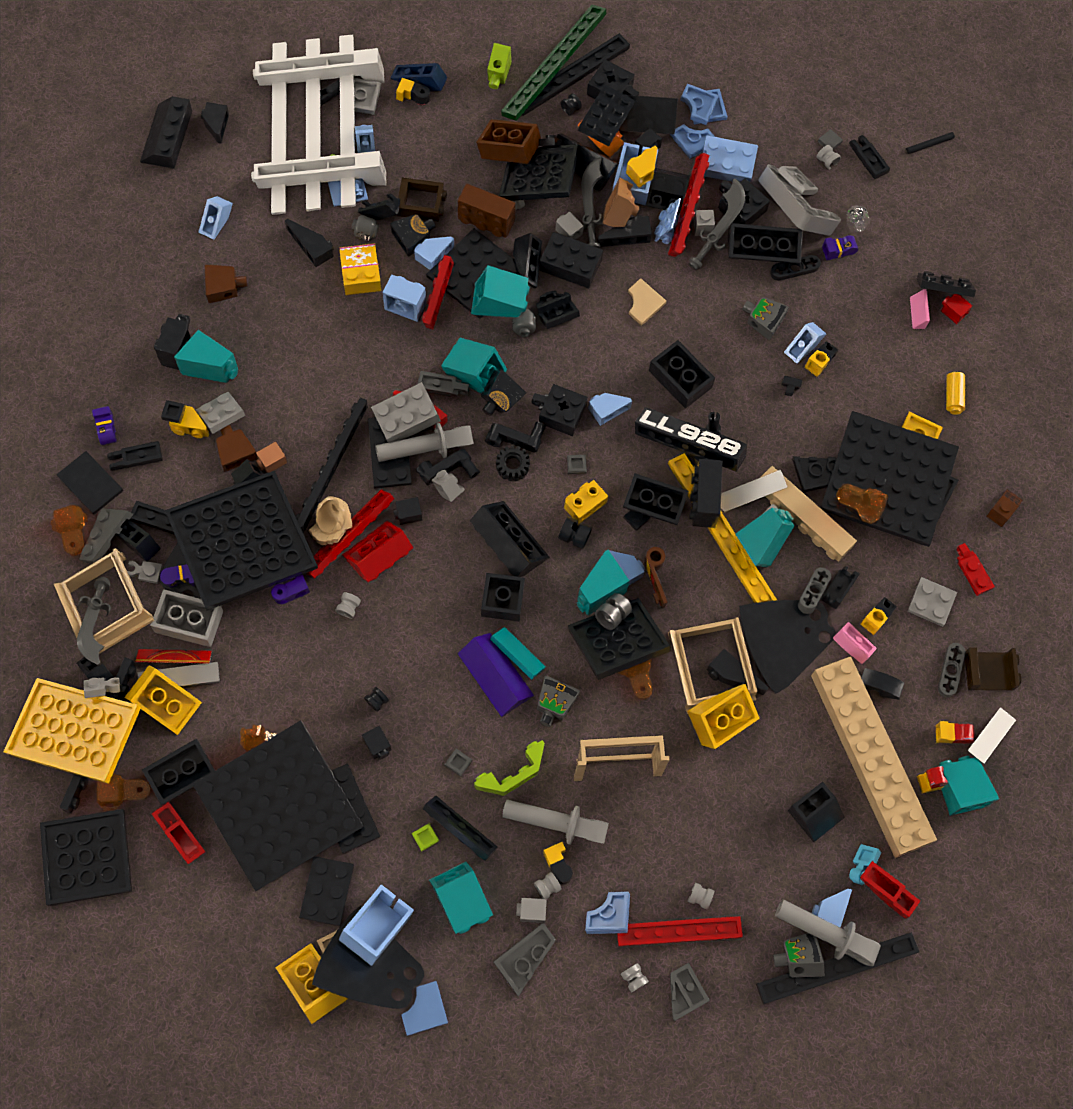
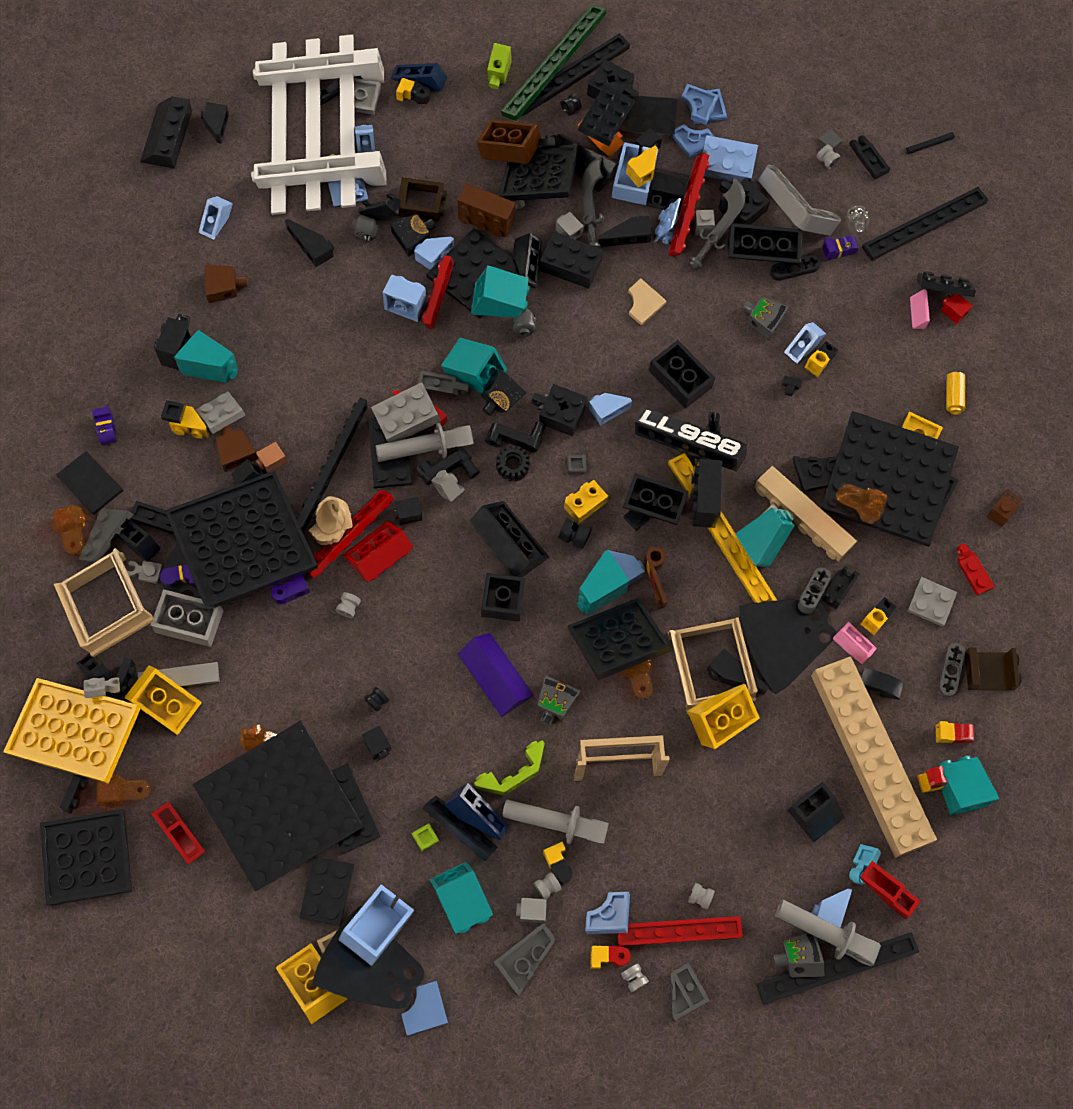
(86, 643): dark grey sword -> none
(136, 456): black hinge -> none
(173, 656): red sticker -> none
(178, 771): black slope -> none
(360, 269): yellow slope -> none
(458, 762): dark grey tile -> none
(475, 811): none -> dark blue slope
(517, 653): teal tile -> none
(556, 309): black slope -> none
(609, 954): none -> leg
(613, 611): flat silver wheel -> none
(620, 205): medium nougat brick -> none
(752, 490): white sticker -> none
(798, 180): light grey tile -> none
(924, 223): none -> black plate
(992, 735): white sticker -> none

